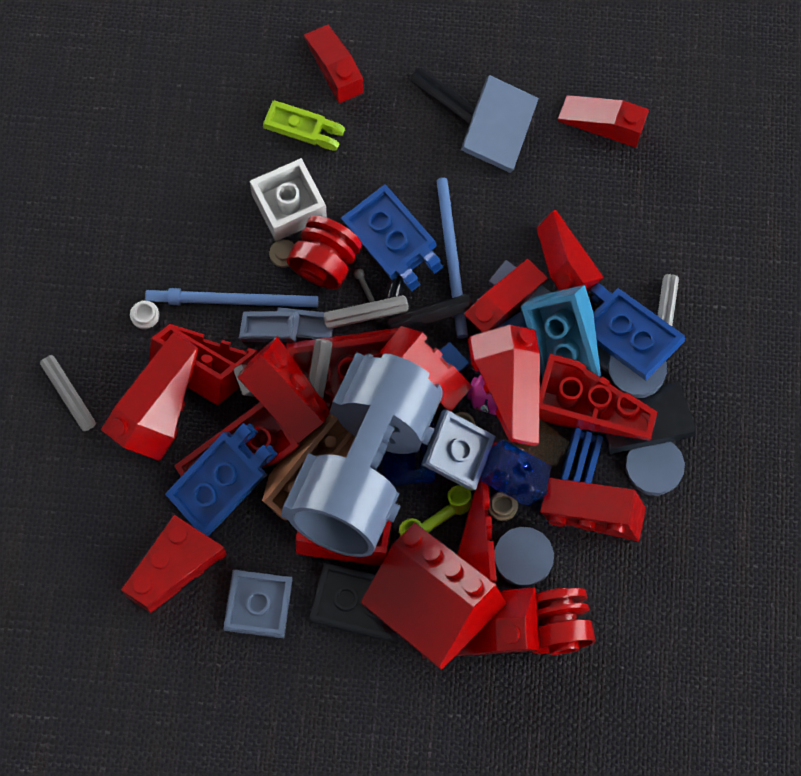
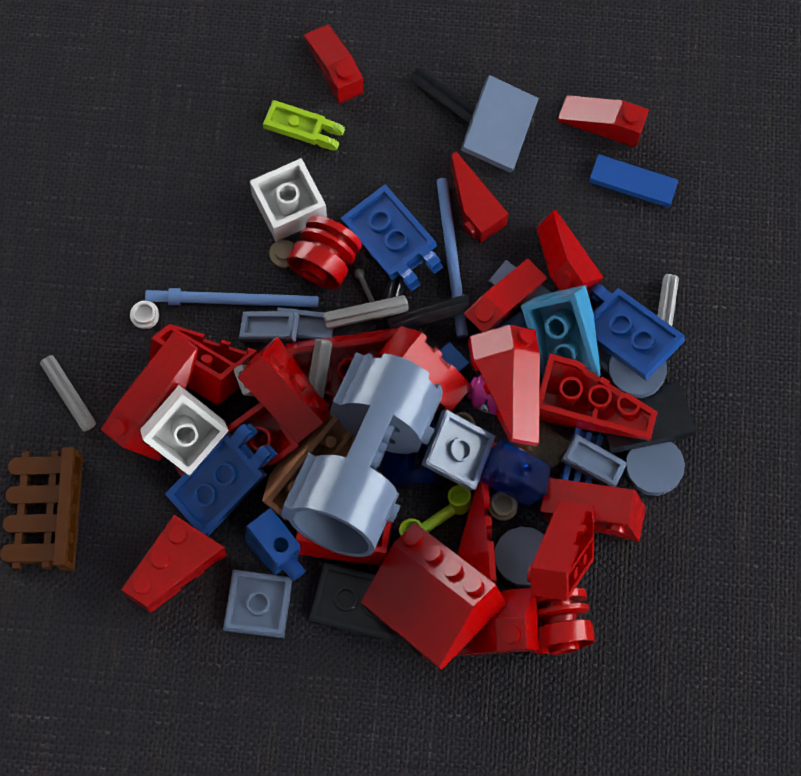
(62, 524): none -> reddish brown fence
(184, 430): none -> white brick
(269, 535): none -> blue torso
(479, 209): none -> red slope
(564, 552): none -> red wedge
(594, 461): none -> sand blue tile
(633, 181): none -> blue tile

